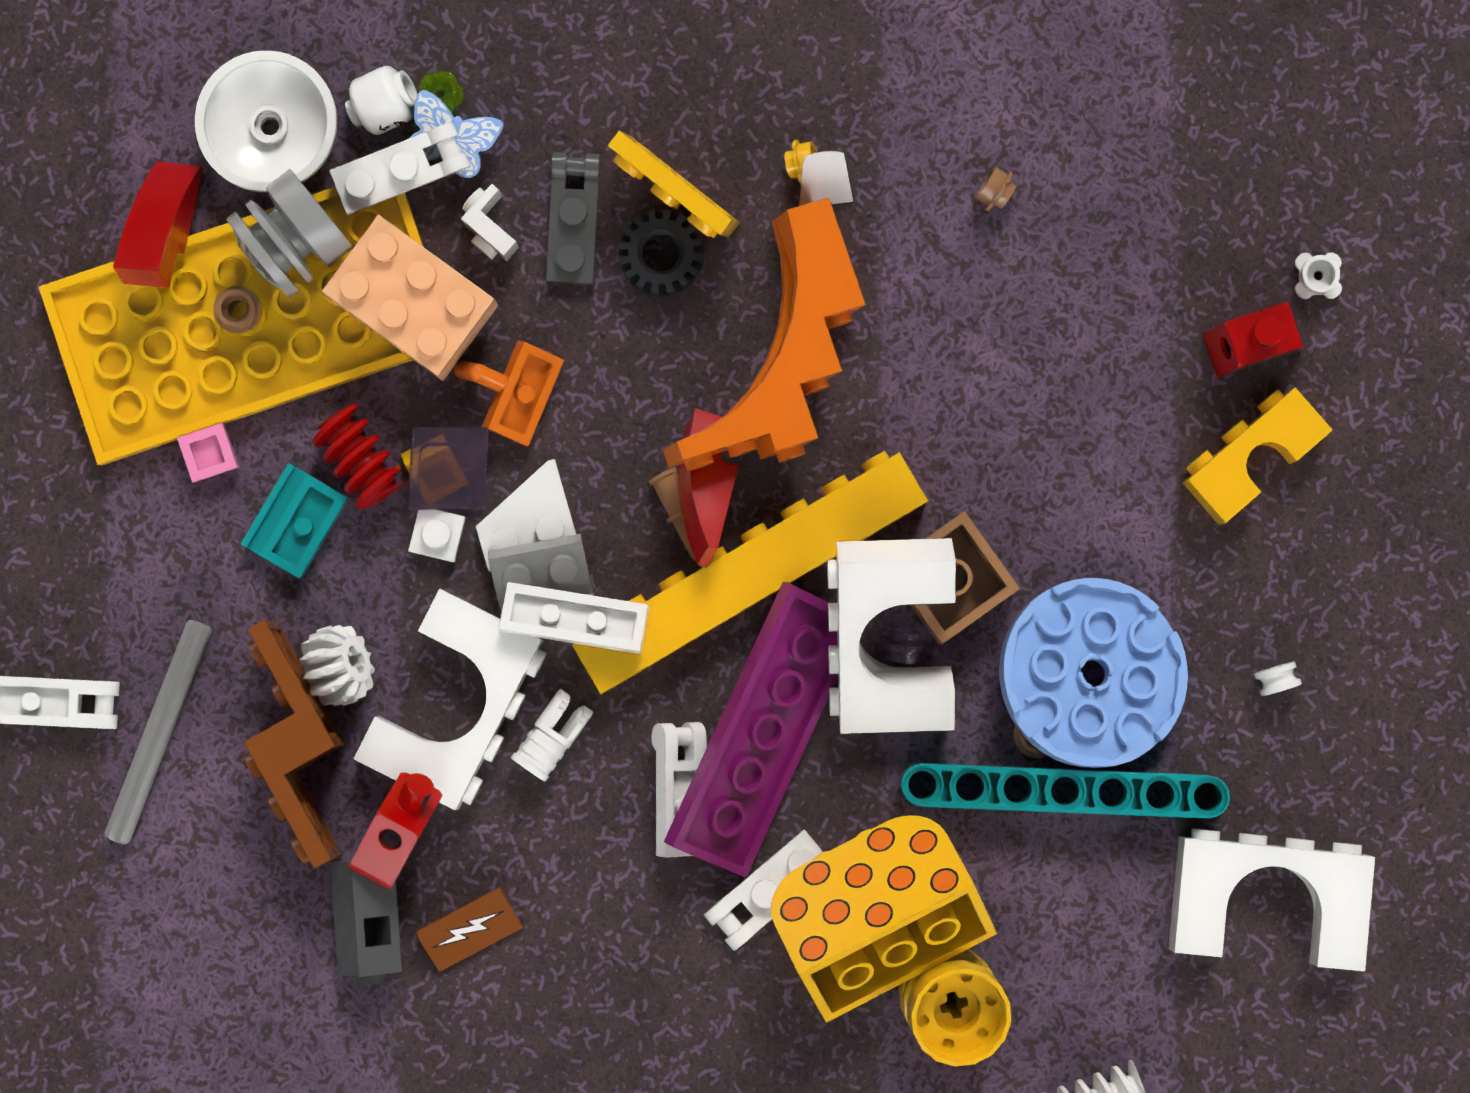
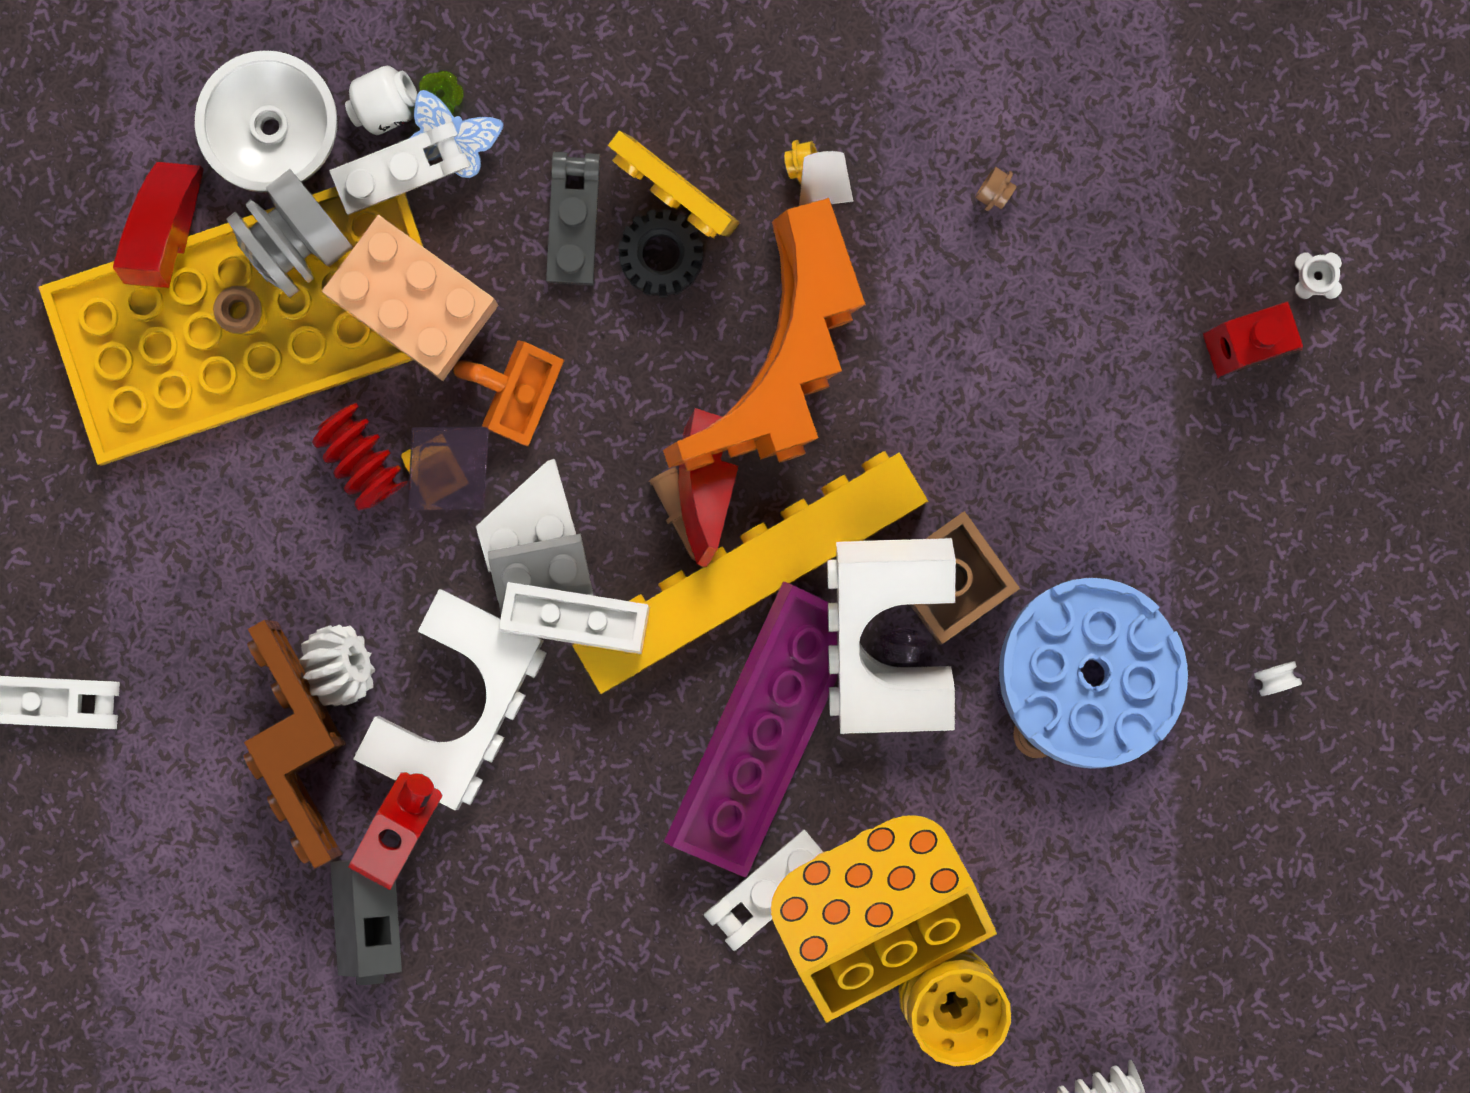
(158, 732): light grey axle -> none
(208, 452): bright pink plate -> none
(294, 521): teal plate -> none
(437, 534): white plate -> none
(469, 929): dark orange slope -> none
(489, 236): white bracket -> none
(543, 744): white hinge -> none
(674, 775): white plate -> none
(1086, 795): teal beam -> none
(1222, 480): yellow arch -> none
(1336, 879): white arch -> none

